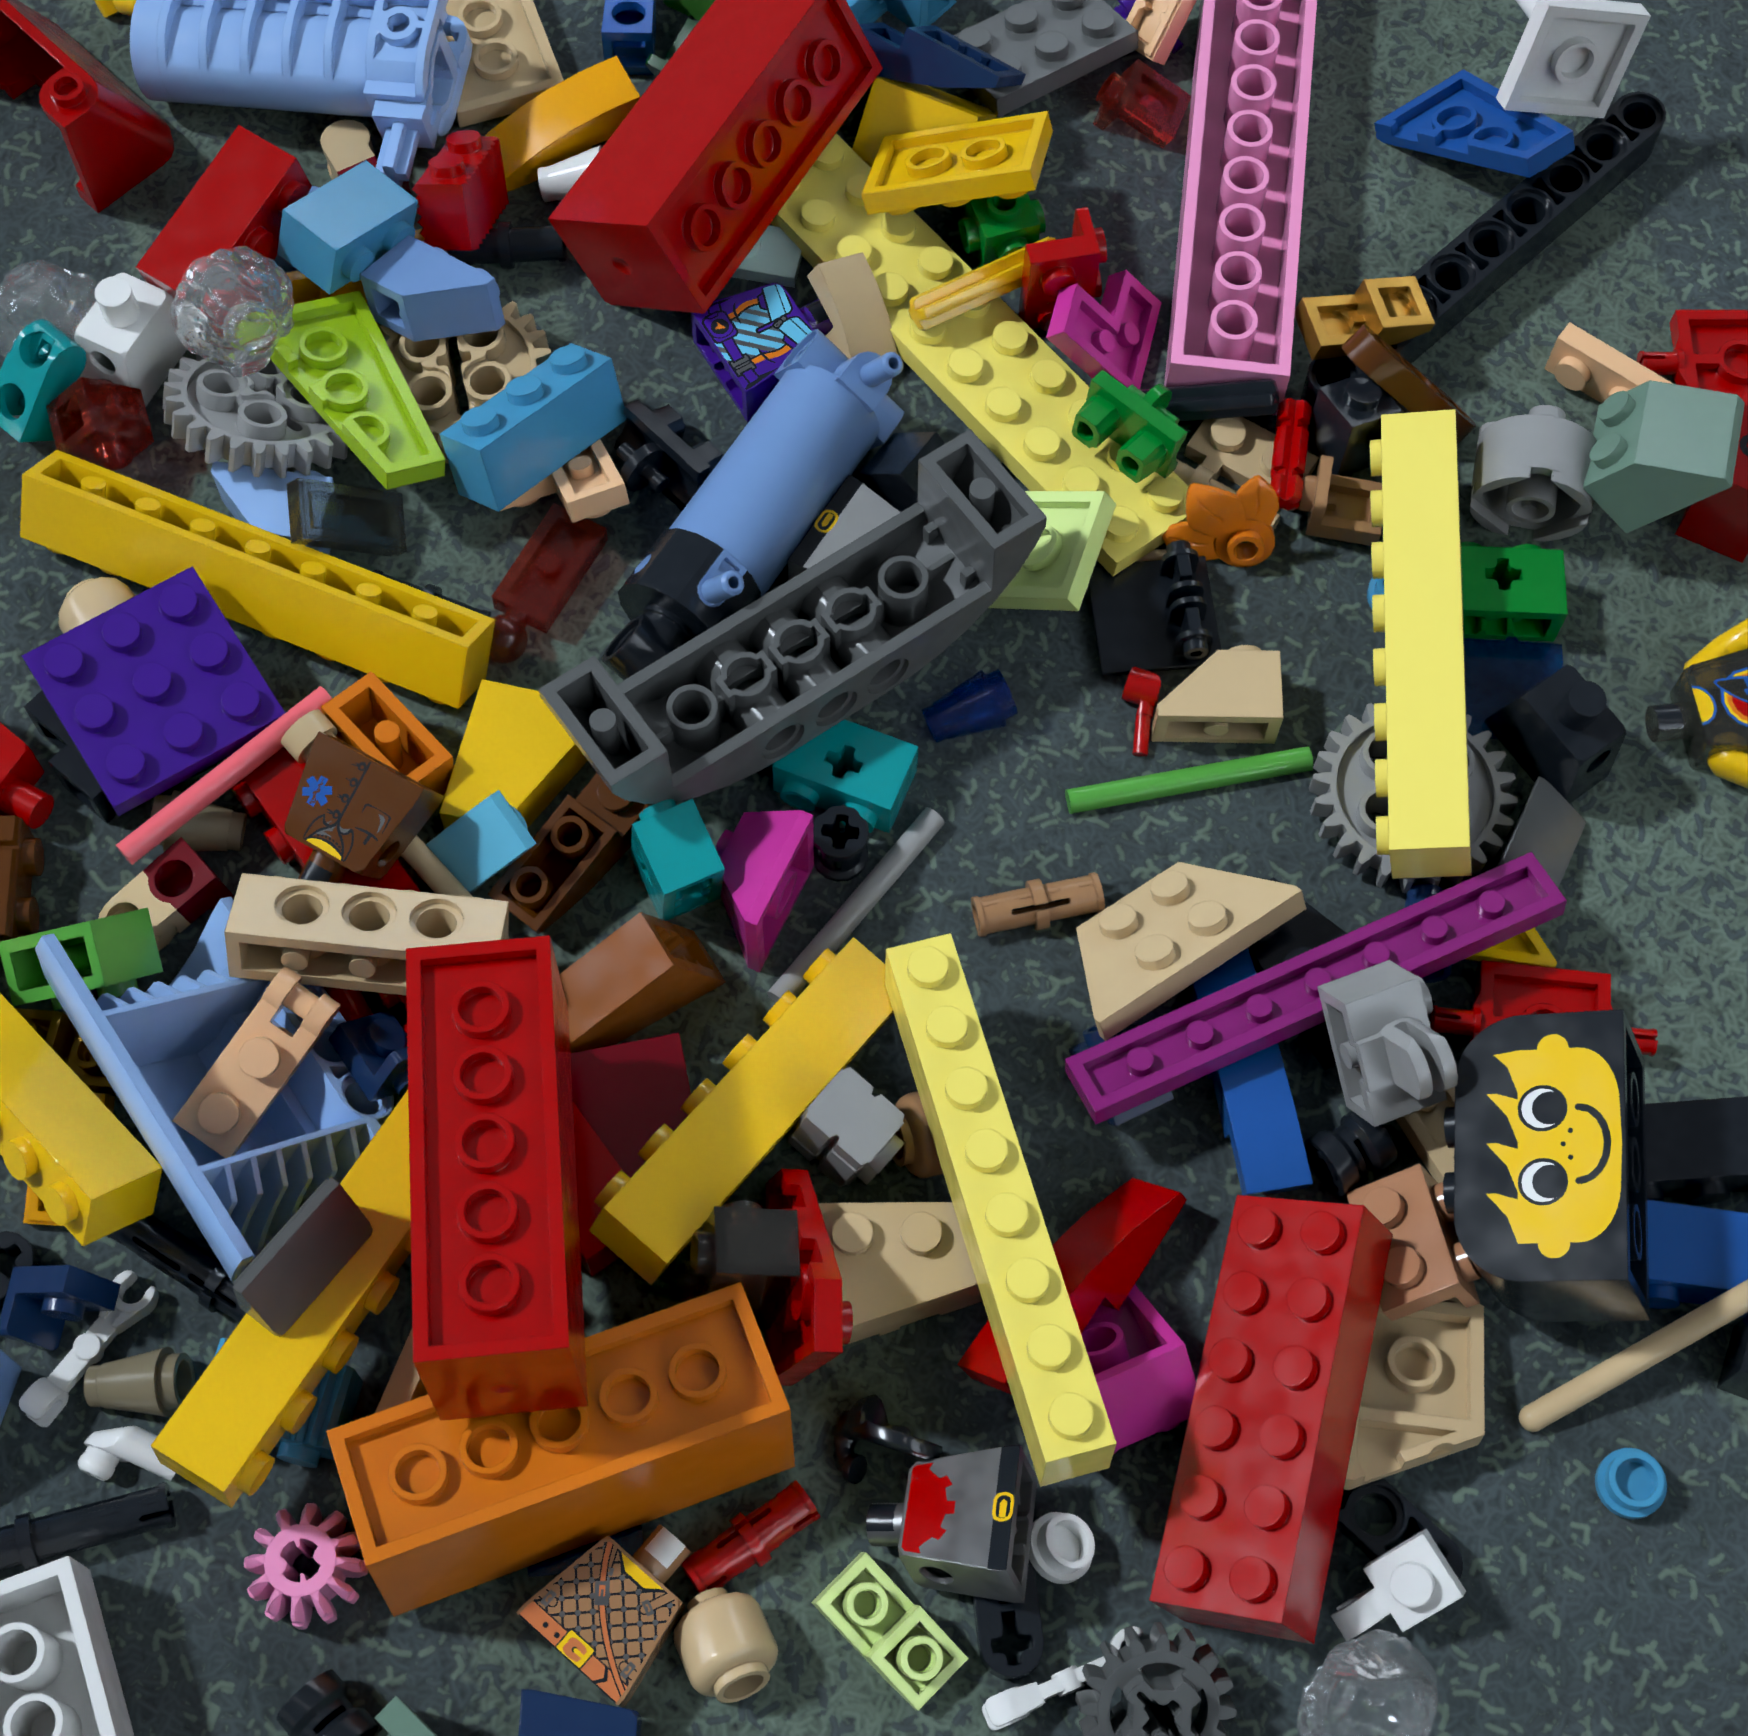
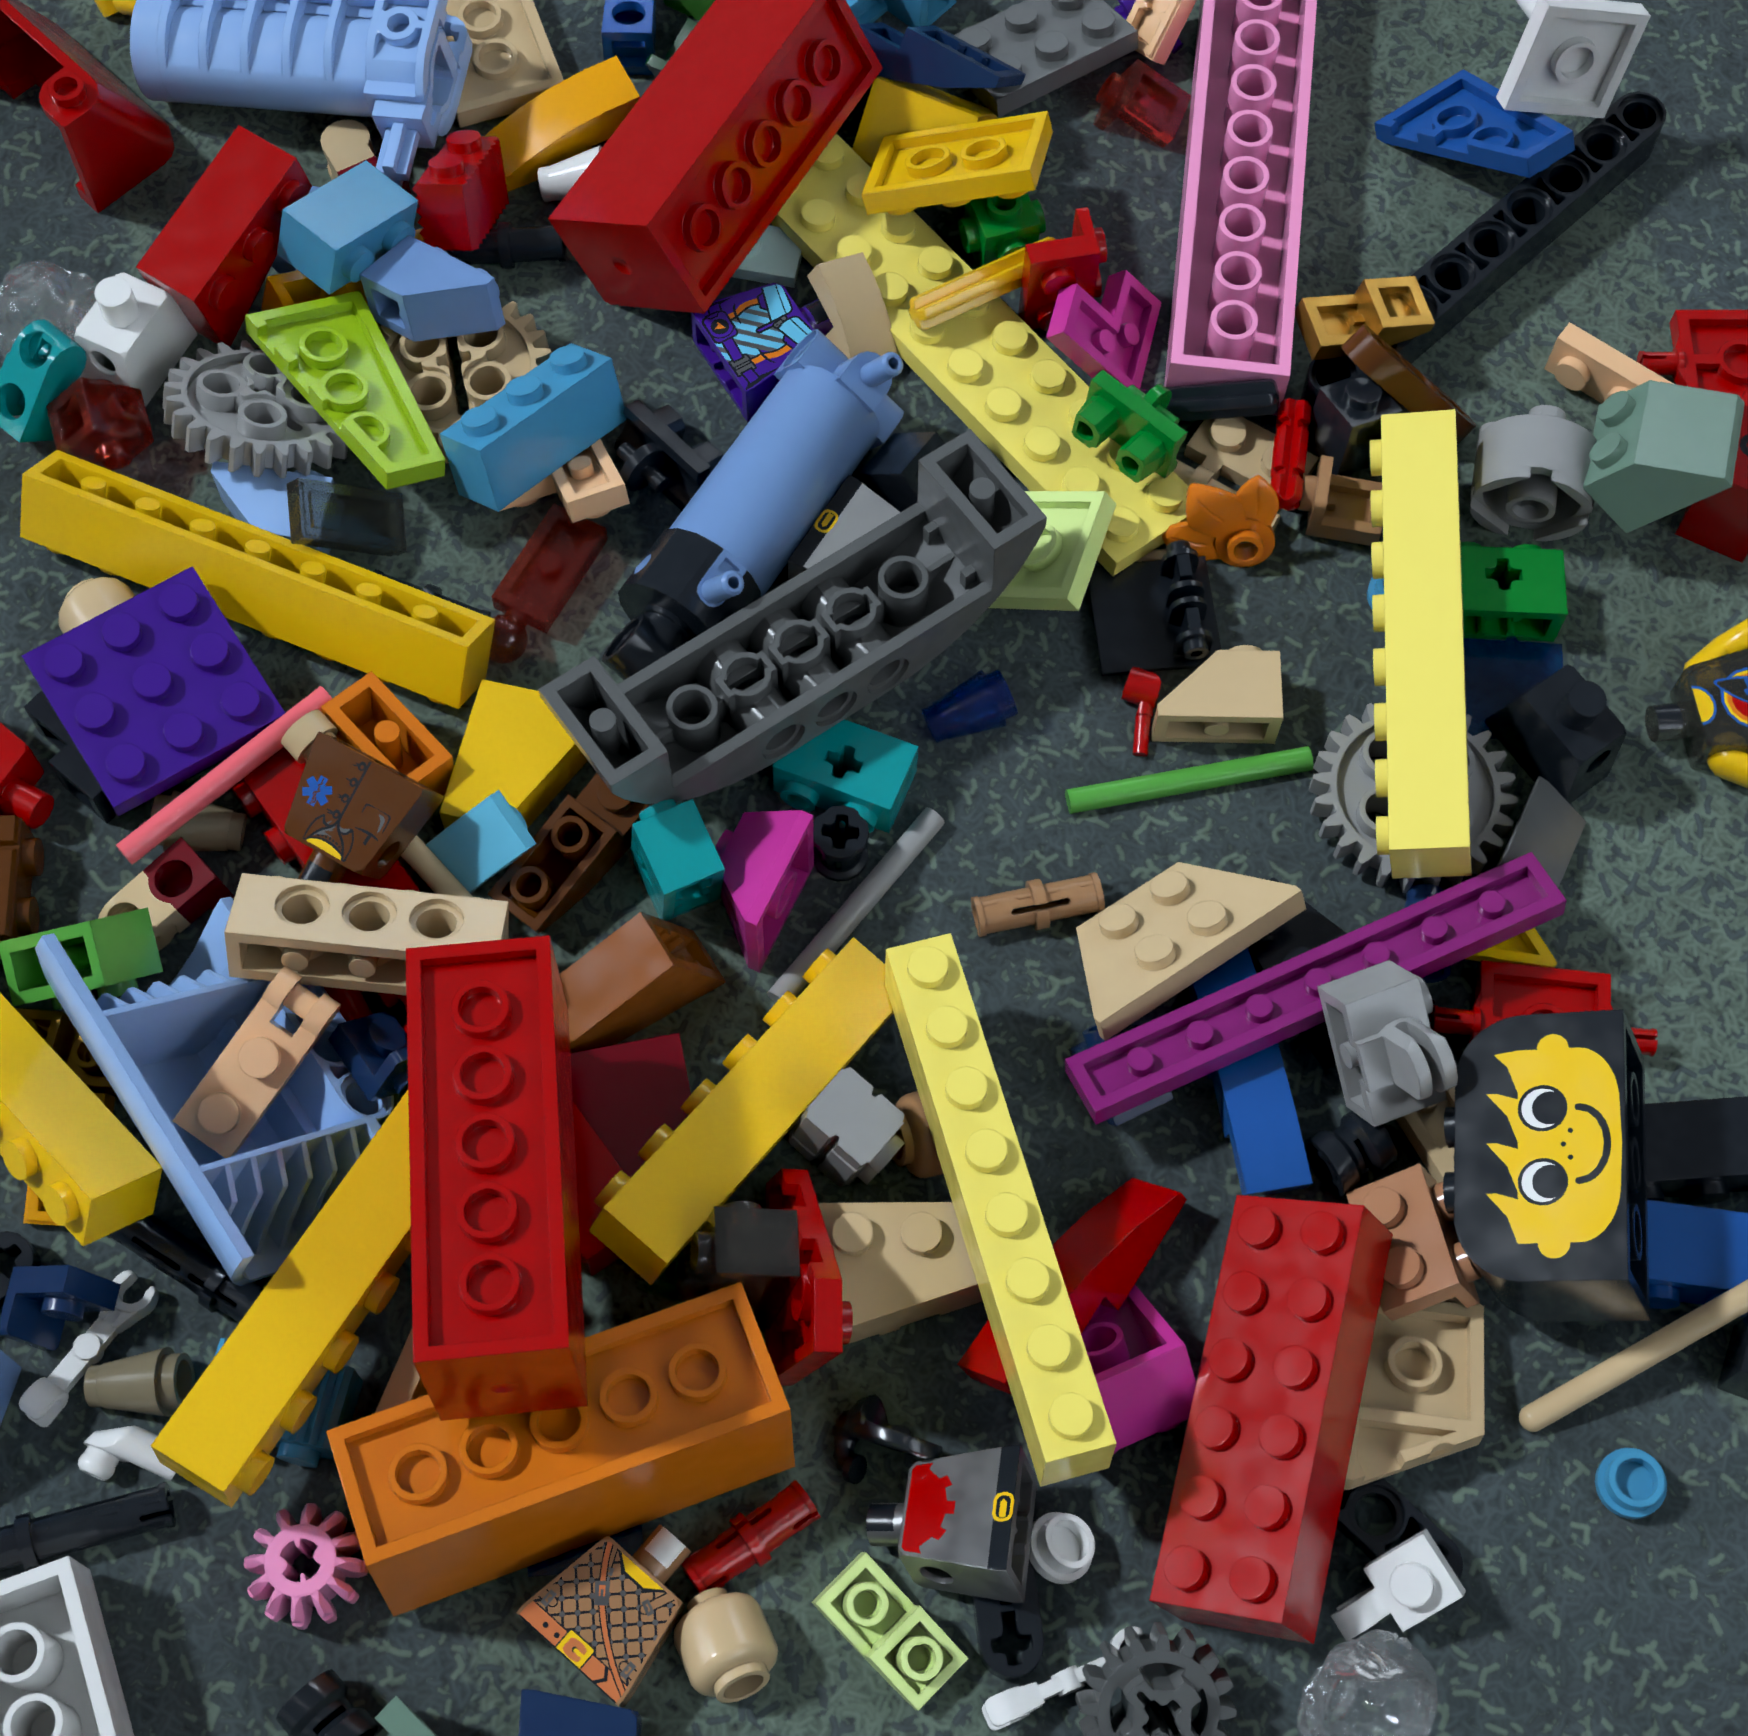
(233, 309): clear hair -> none
(302, 1258): dark grey slope -> none

